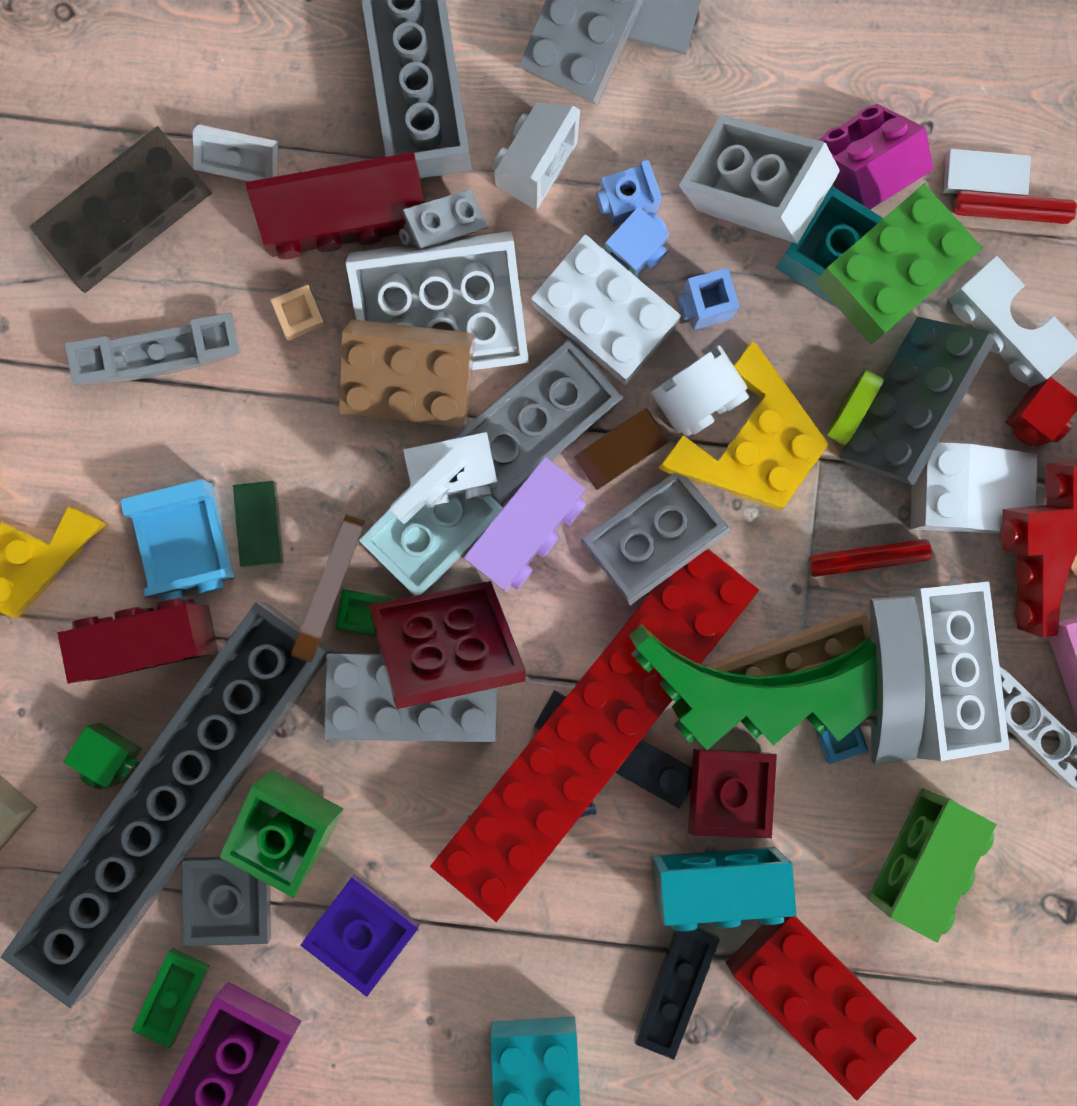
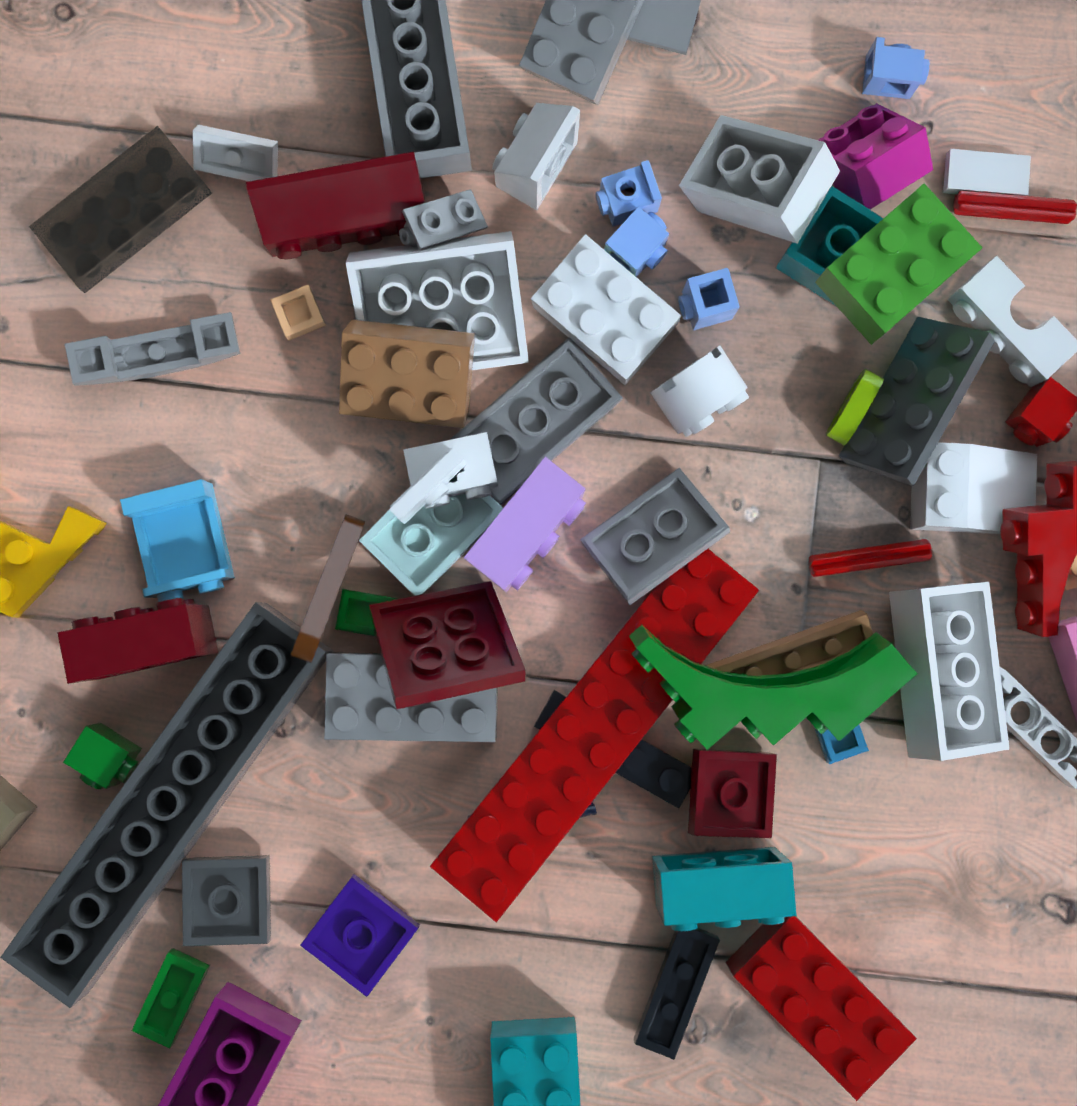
(258, 523): clear green tile -> none
(281, 832): green slope -> none
(621, 449): reddish brown slope -> none
(767, 453): yellow wing -> none
(894, 70): none -> light blue brick
(900, 679): light grey slope -> none
(932, 864): bright green brick -> none

